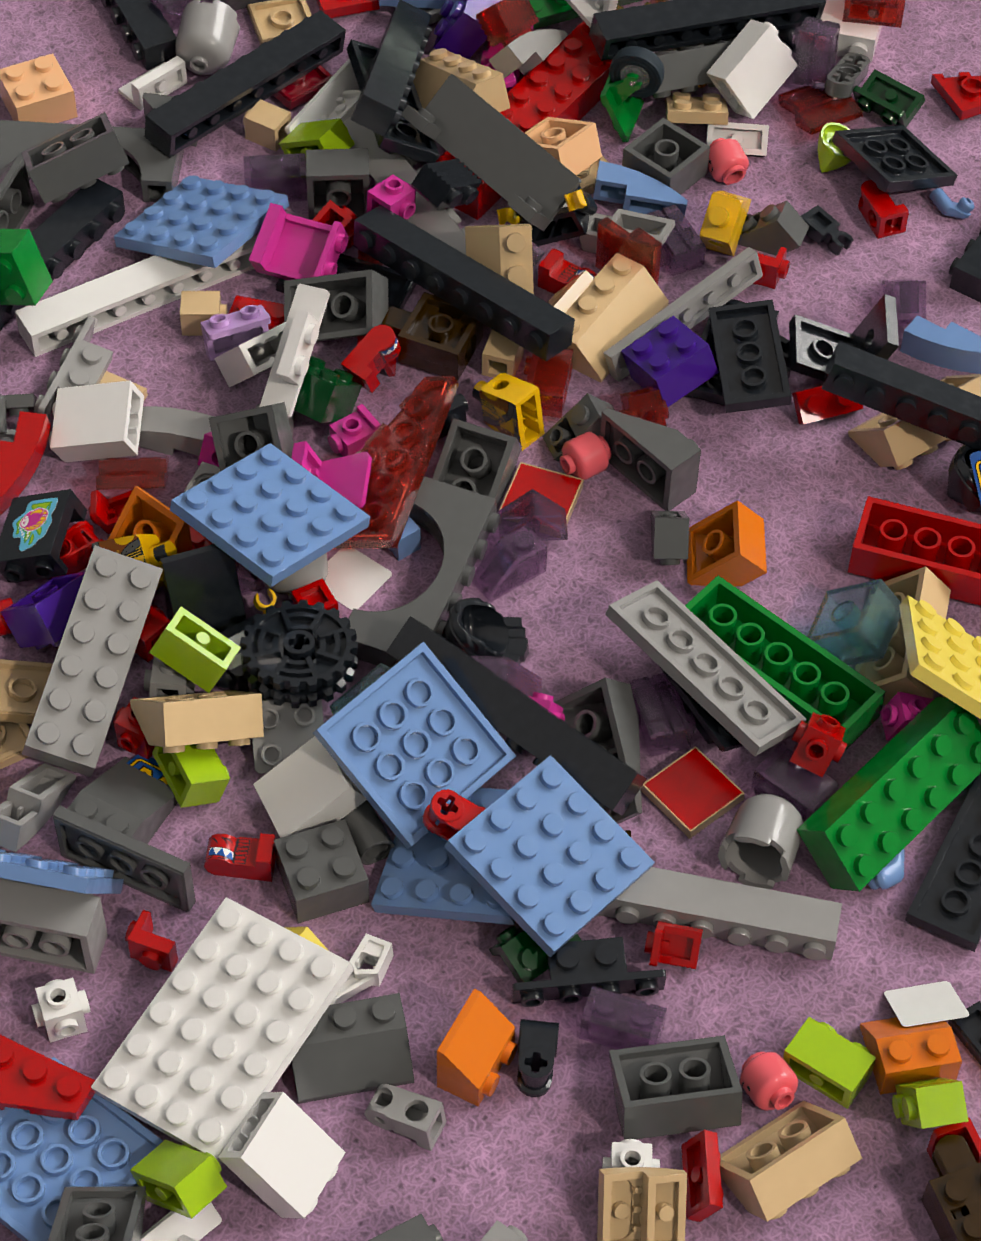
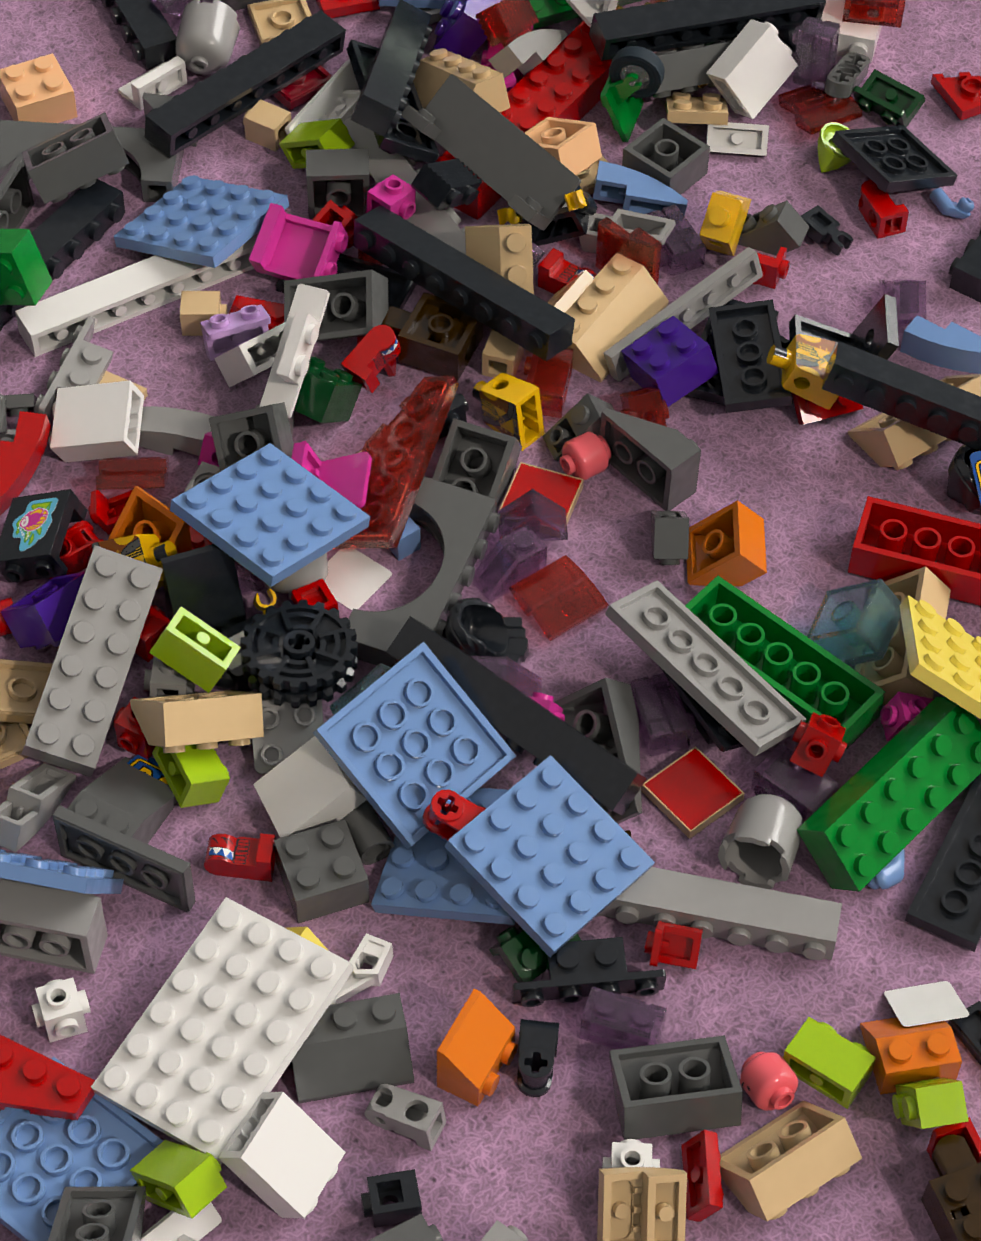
(148, 948): red bracket -> none
(278, 173): clear purple brick -> none
(352, 431): dark pink brick -> none
(396, 1187): none -> black brick
(559, 597): none -> clear red slope
(727, 161): coral head -> none
(804, 367): none -> yellow torso

